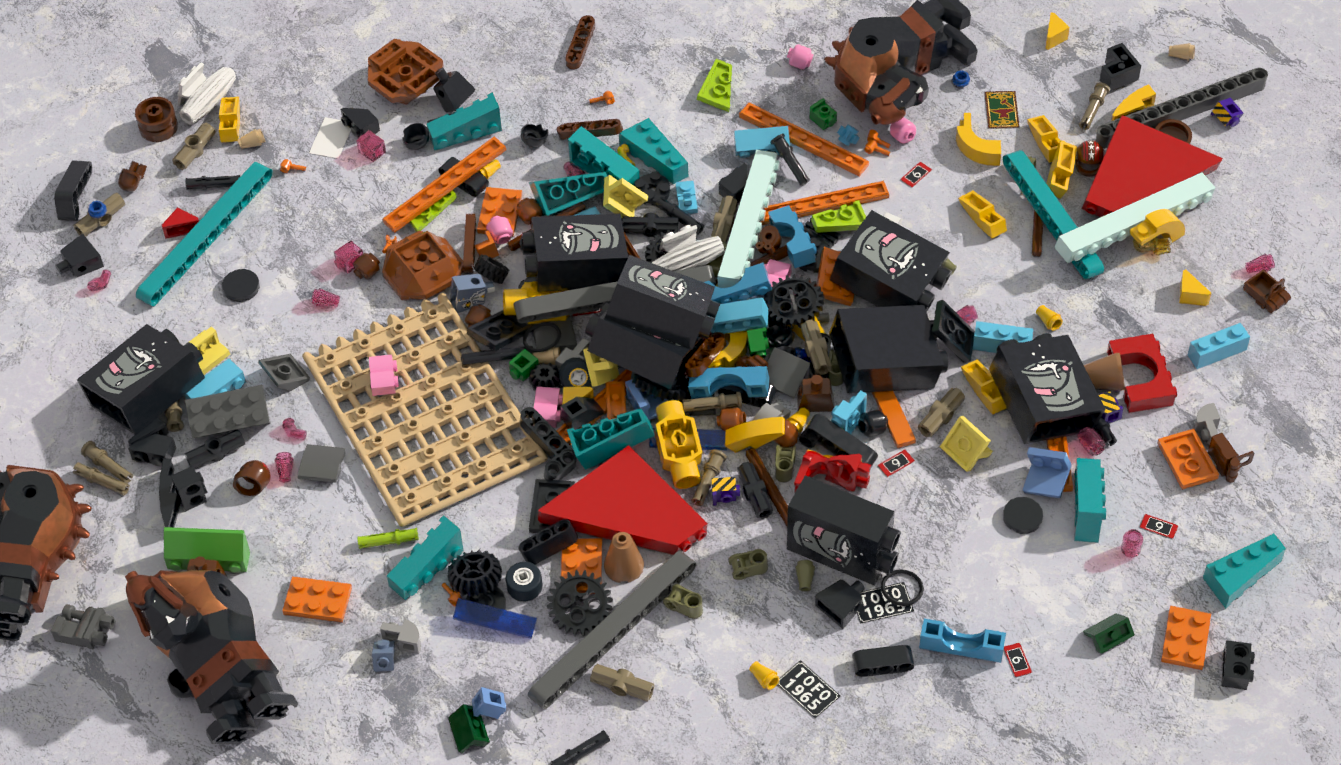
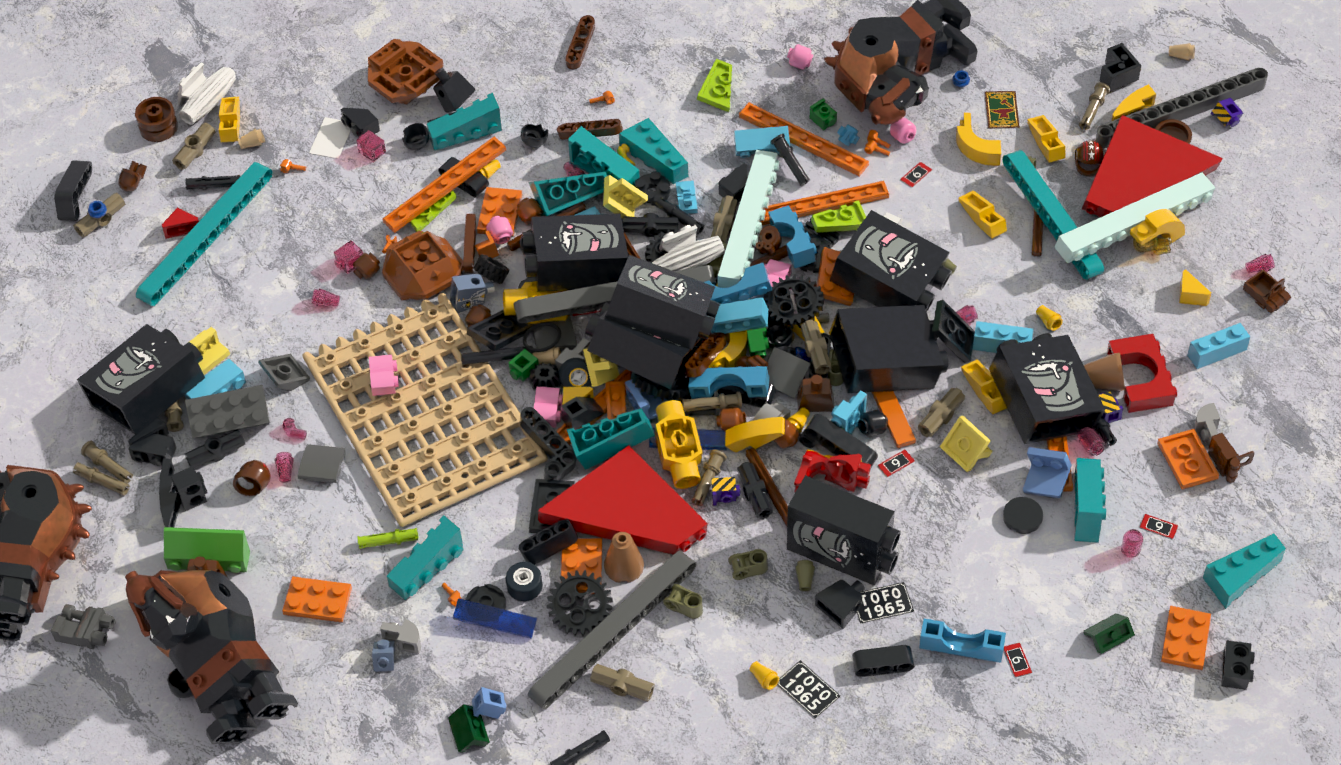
(79, 257): black torso -> none
(101, 282): clear pink arm -> none
(240, 285): black tile -> none
(474, 573): black gear -> none
(784, 463): olive piece -> none
(898, 602): black tyre -> none
(1057, 31): yellow slope -> none
(1061, 168): yellow slope -> none

